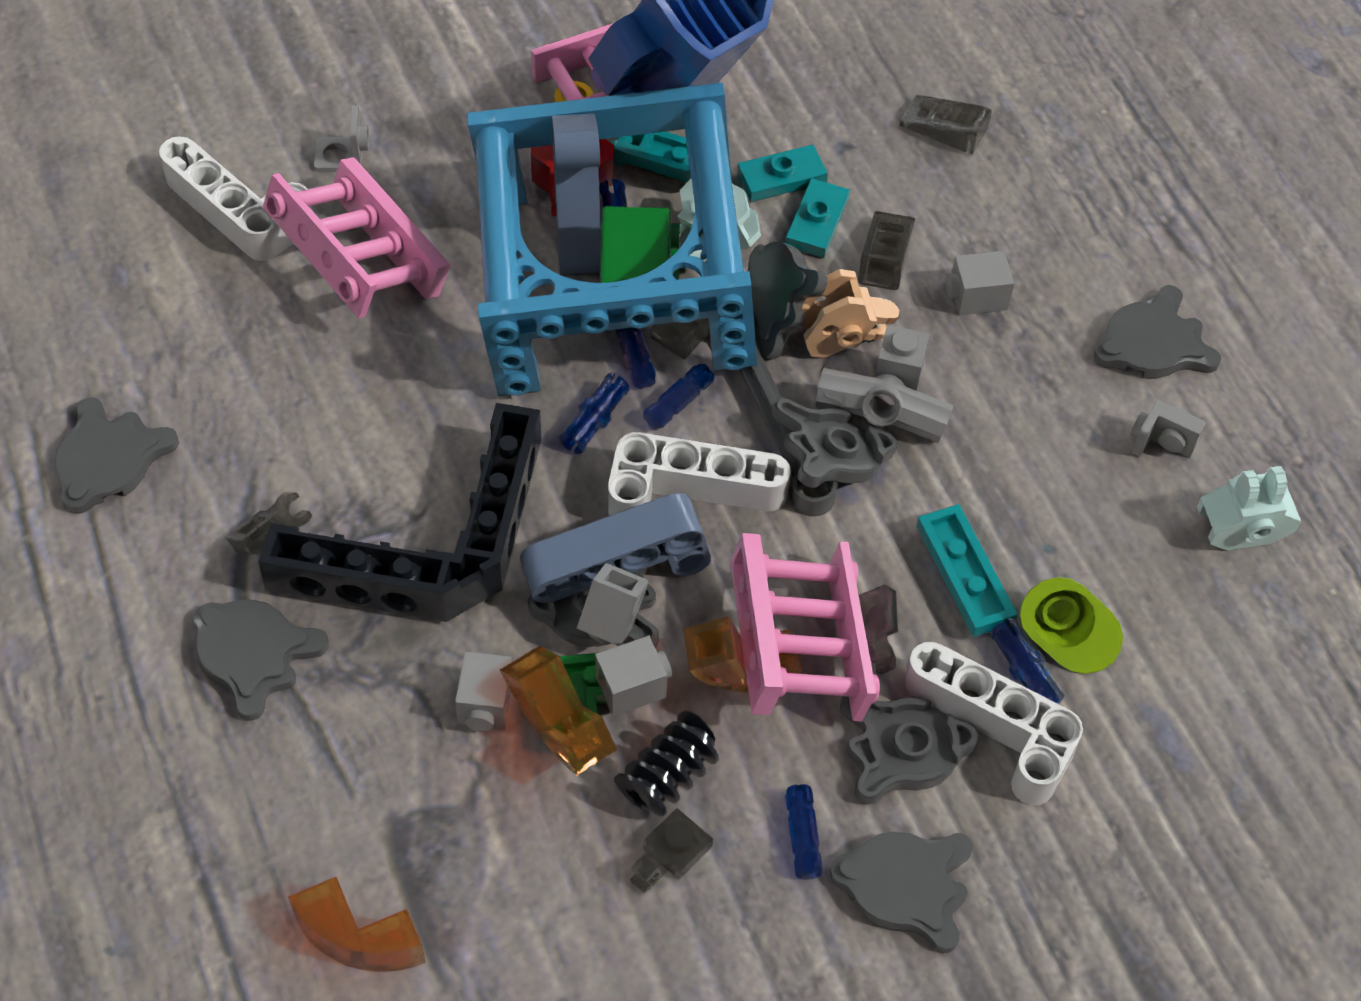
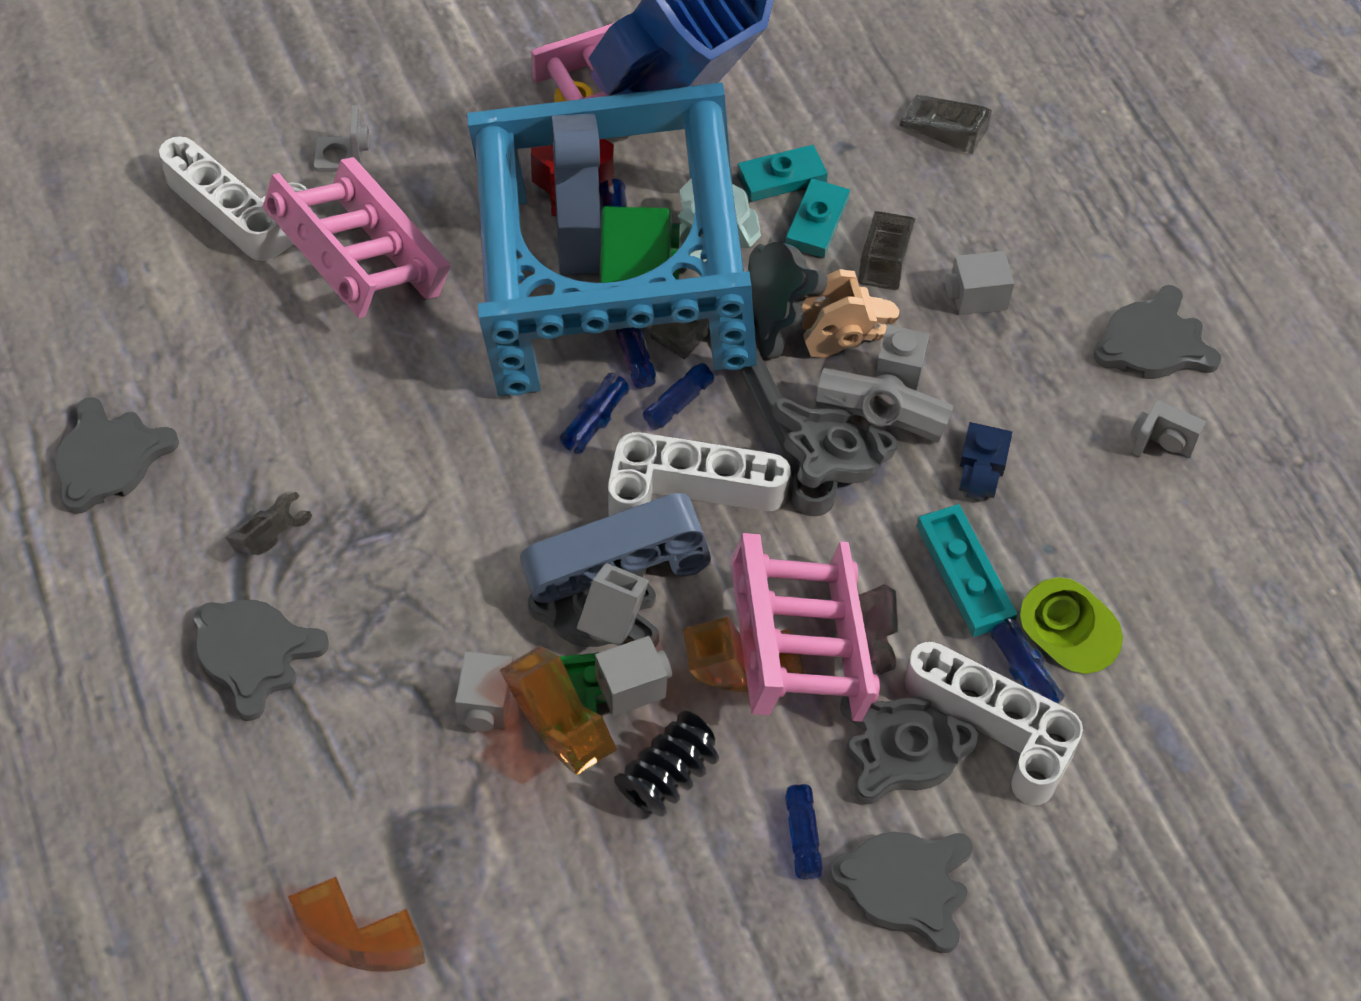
(414, 582): black brick -> none
(657, 152): teal plate -> none
(670, 847): clear smoke plate -> none
(983, 460): none -> dark blue plate
(1250, 510): light aqua hinge -> none

